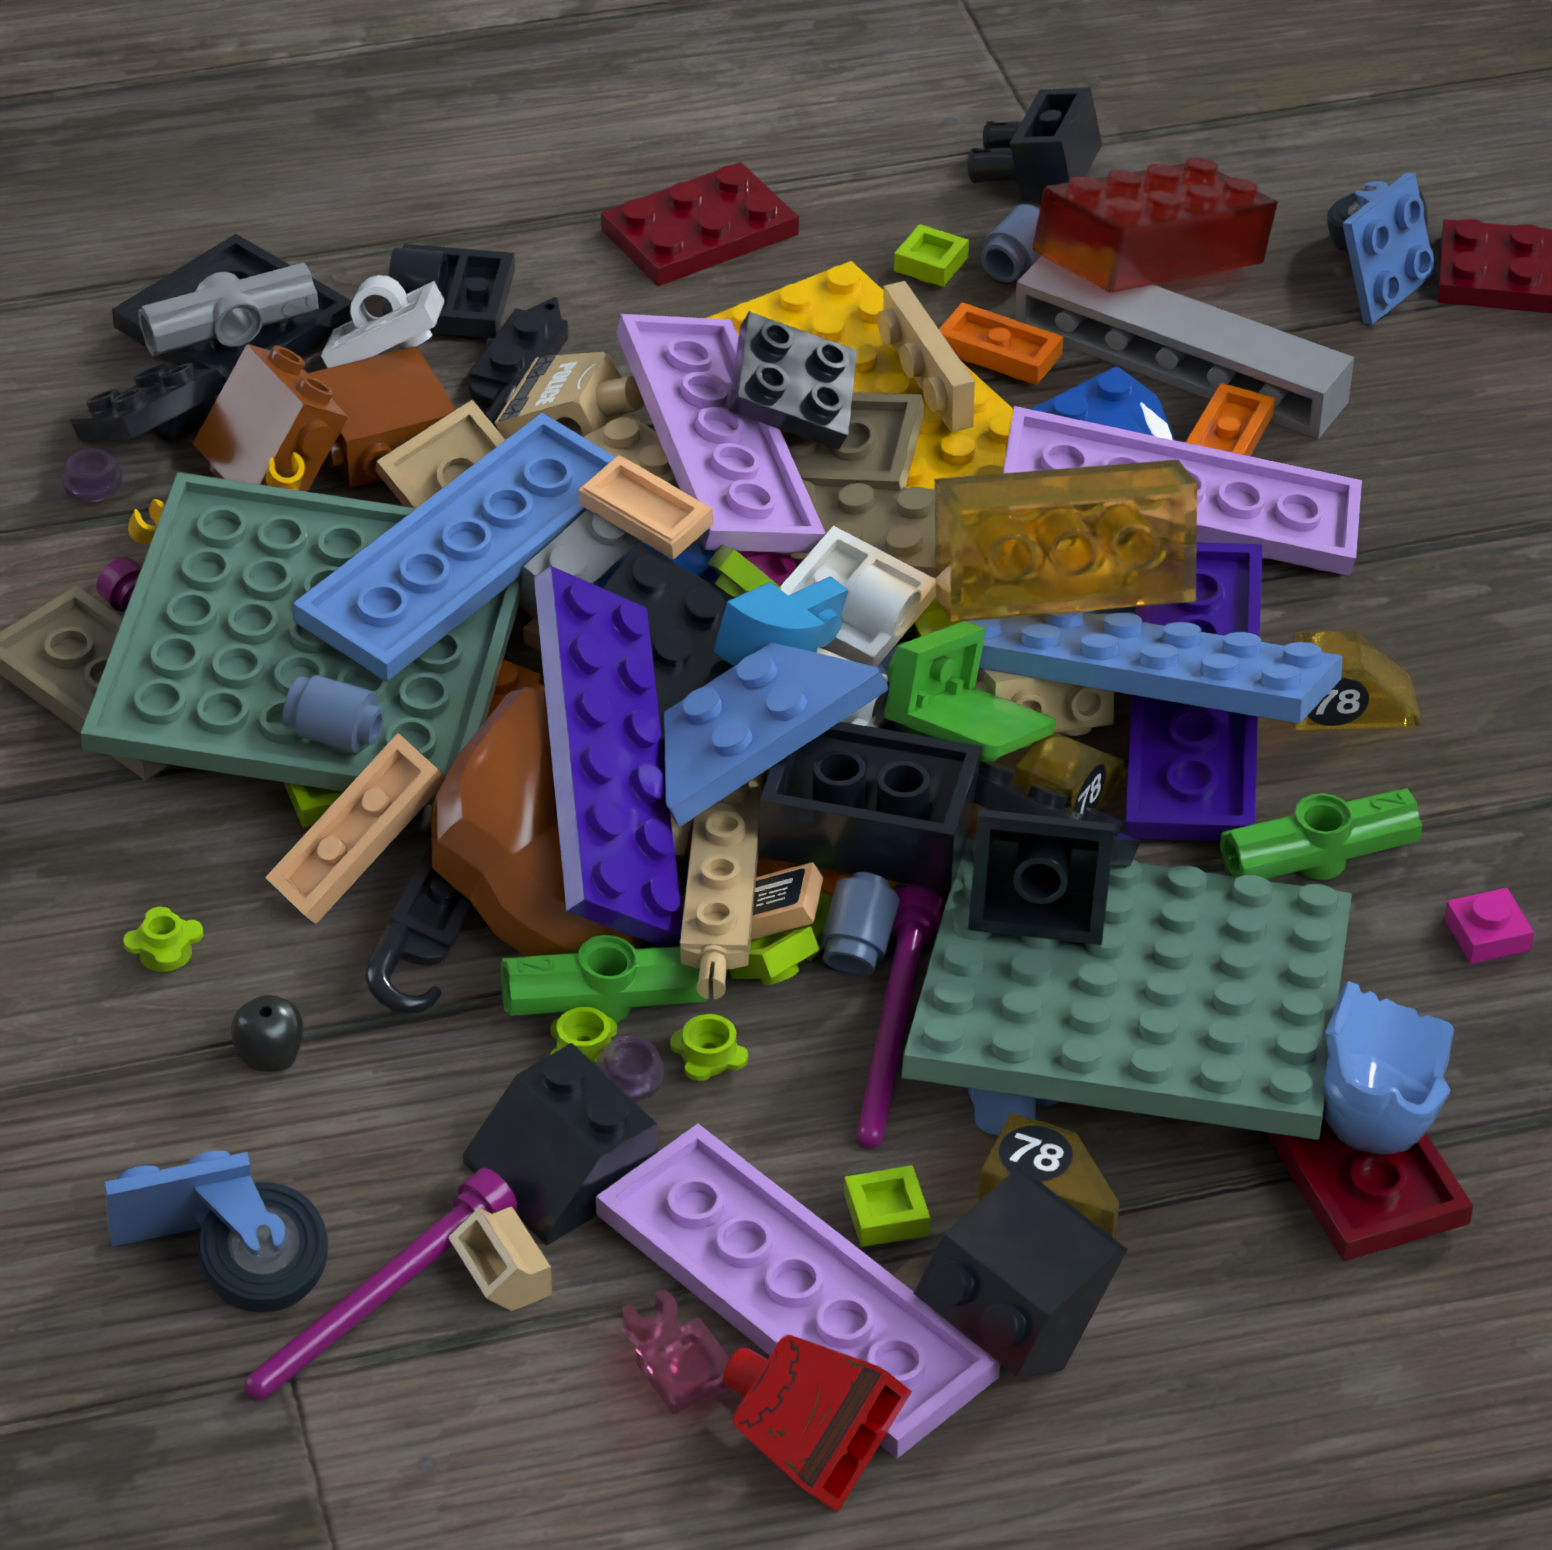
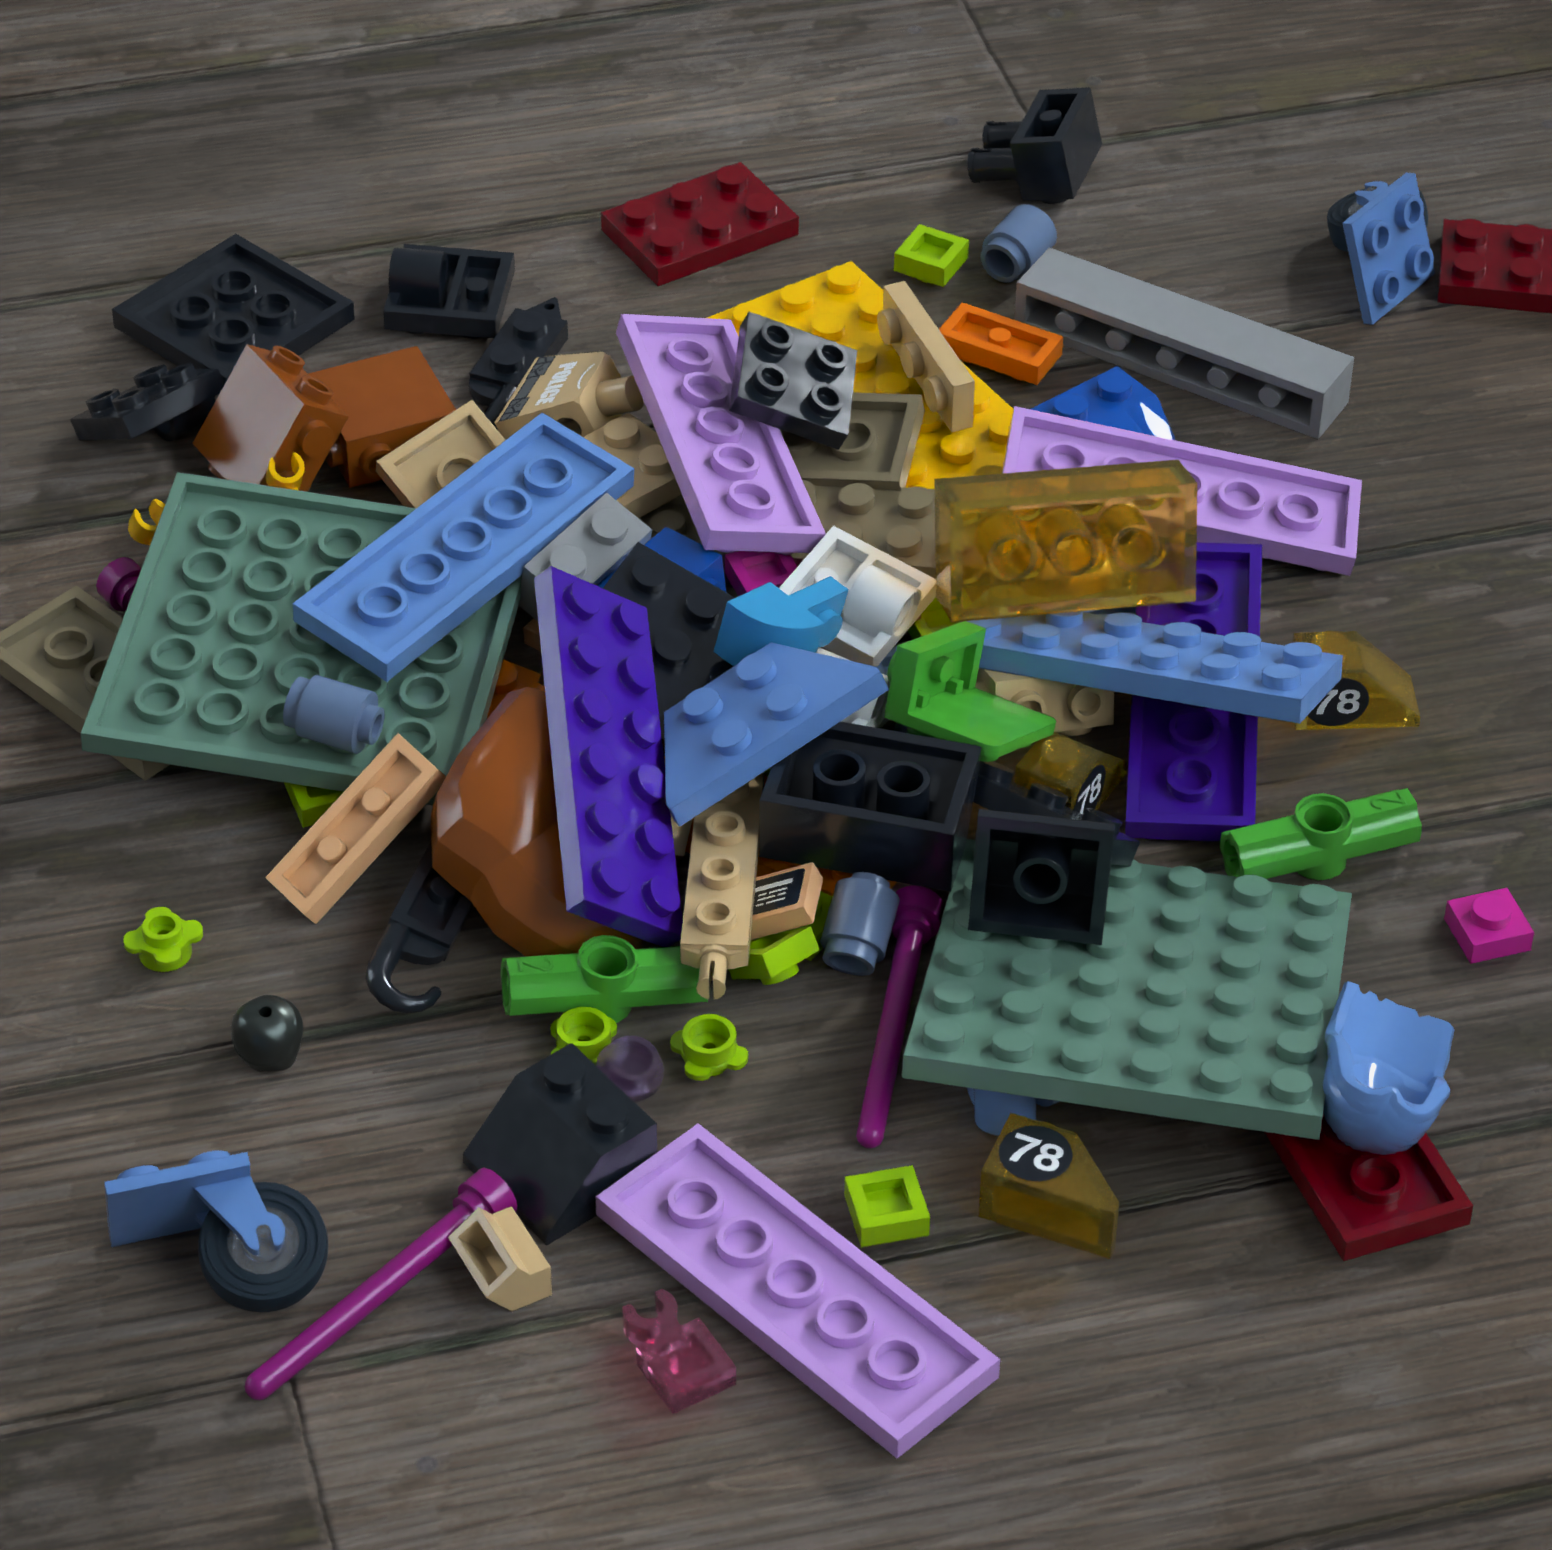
(91, 475): clear purple plate -> none
(228, 309): light grey piece -> none
(404, 326): white plate -> none
(646, 506): light nougat tile -> none
(736, 572): lime plate -> none
(814, 1412): red torso -> none
(1021, 1275): black slope -> none
(1154, 224): clear red brick -> none
(1233, 420): orange plate -> none

